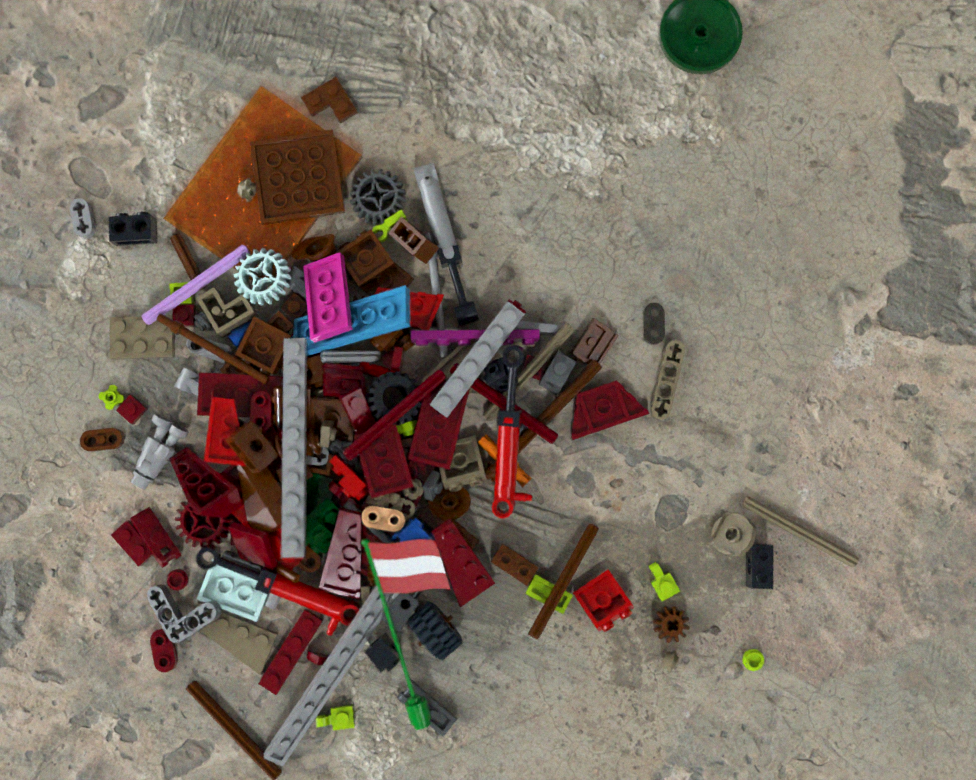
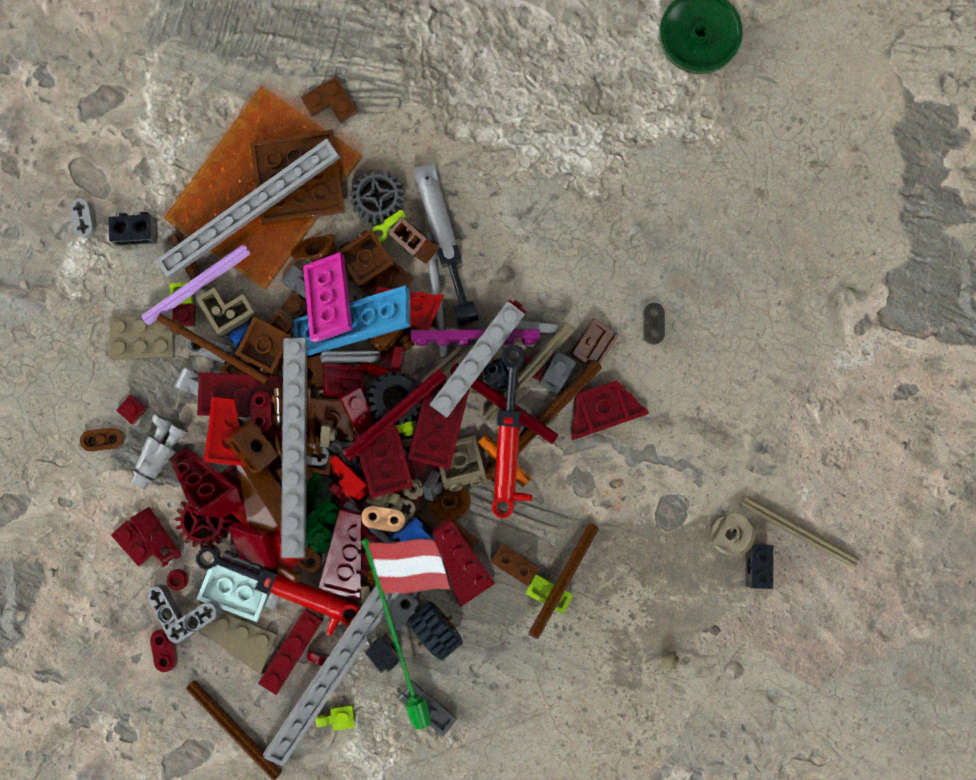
(117, 397): lime plate -> none
(202, 322): dark grey plate -> none
(247, 189): dark tan plate -> none
(248, 208): none -> light grey plate
(258, 292): light aqua gear -> none
(604, 601): red plate -> none
(663, 583): lime plate -> none
(664, 379): dark tan beam -> none
(671, 632): reddish brown gear -> none
(753, 659): lime plate -> none

